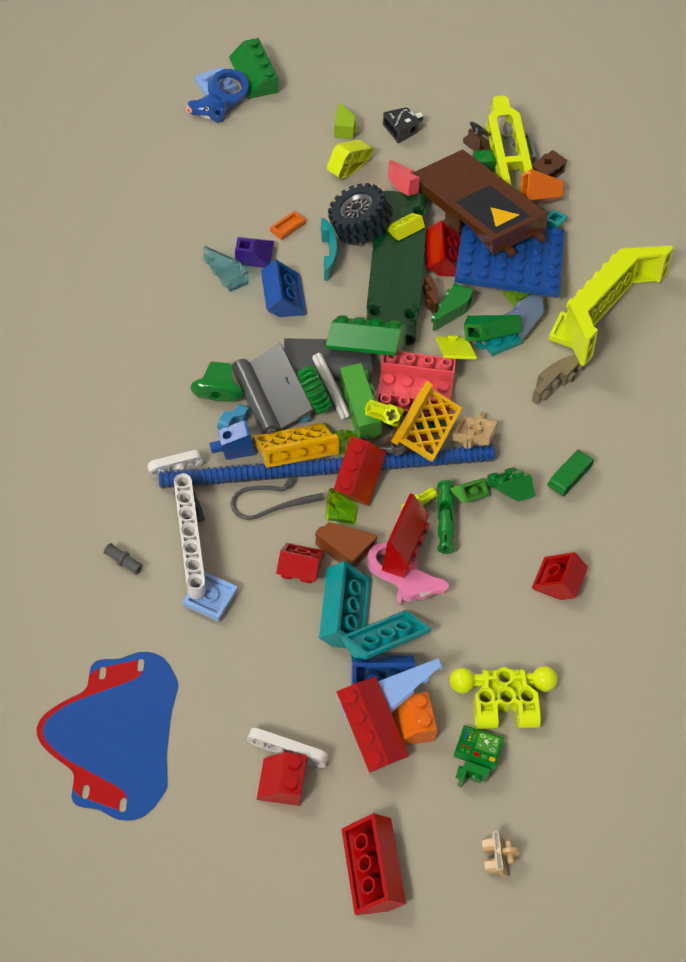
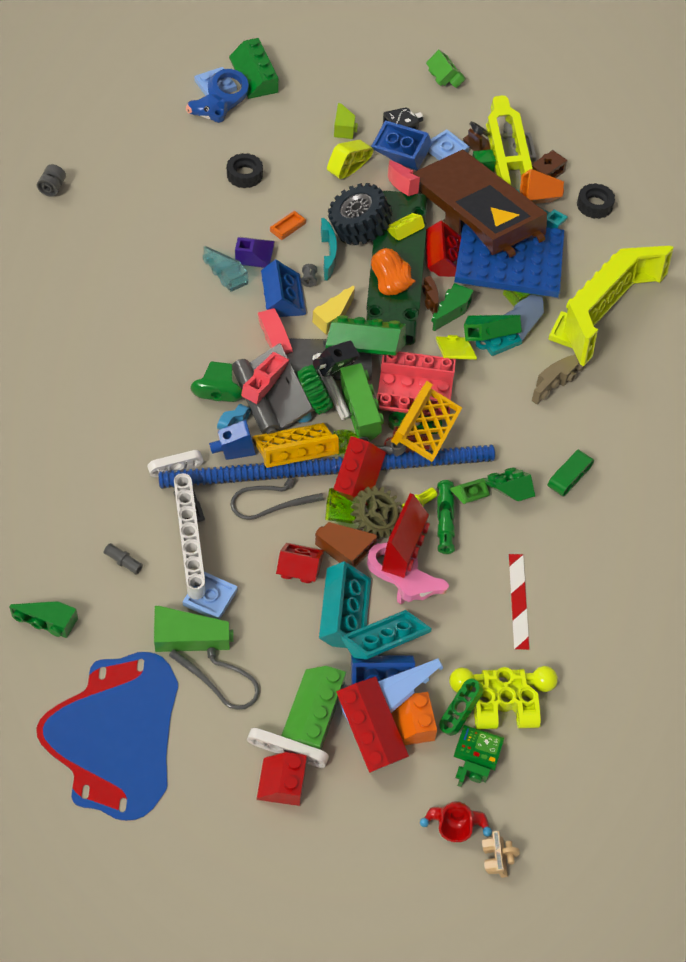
(50, 616): none -> green slope
(51, 180): none -> dark grey wheel
(189, 631): none -> bright green slope
(211, 655): none -> dark grey piece
(244, 180): none -> black tyre
(264, 377): none -> coral slope
(274, 329): none -> coral slope
(307, 274): none -> dark grey bush
(314, 706): none -> bright green slope
(334, 307): none -> light yellow slope
(336, 357): none -> black torso
(373, 865): red slope -> none
(377, 502): none -> olive gear
(387, 413): neon yellow piece -> none
(391, 271): none -> orange piece
(402, 144): none -> blue slope
(444, 70): none -> bright green hinge
(446, 144): none -> light blue plate
(456, 821): none -> red piece
(458, 723): none -> green beam
(475, 430): tan plate -> none
(518, 601): none -> sticker
(560, 576): red slope -> none
(597, 191): none -> black tyre

